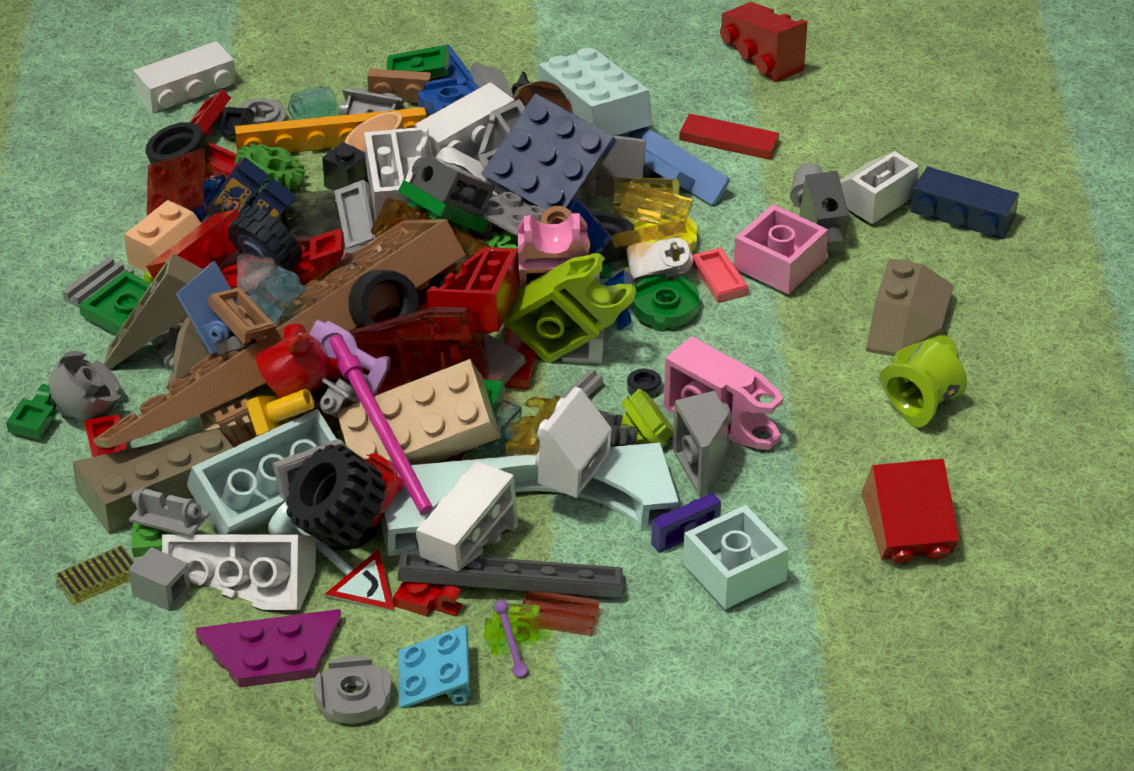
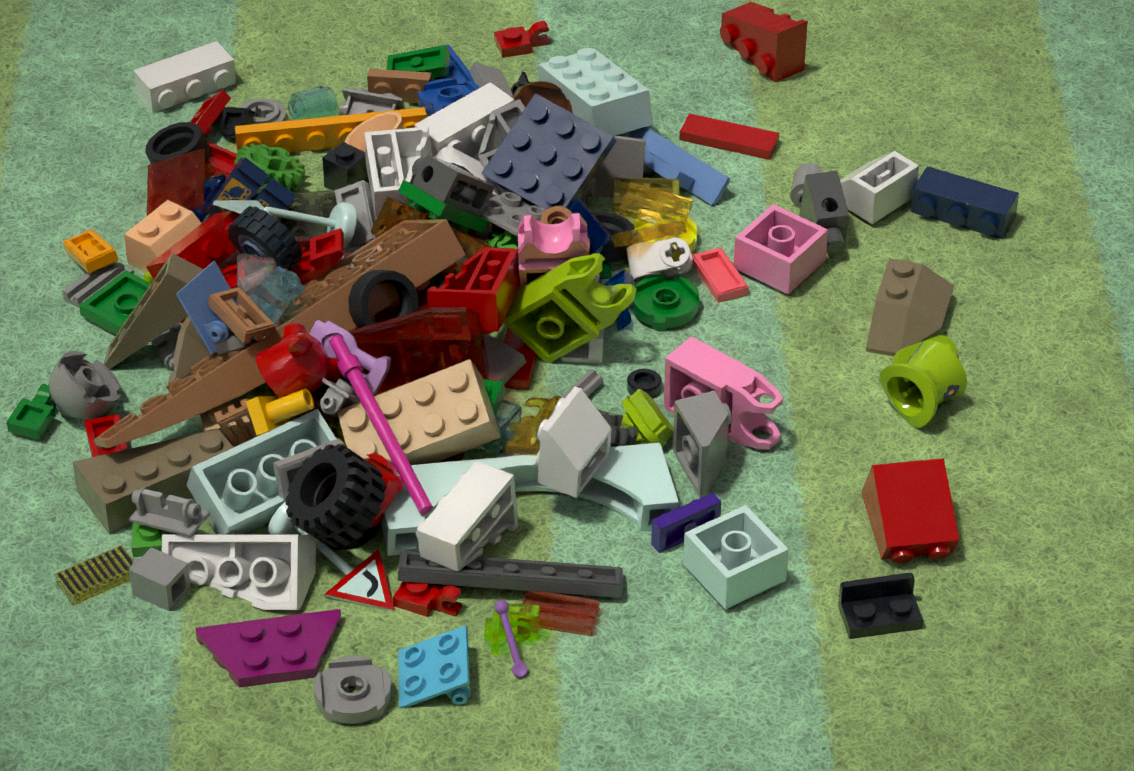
(90, 251): none -> light orange plate
(341, 216): none -> light aqua piece
(517, 41): none -> red plate
(879, 606): none -> black bracket

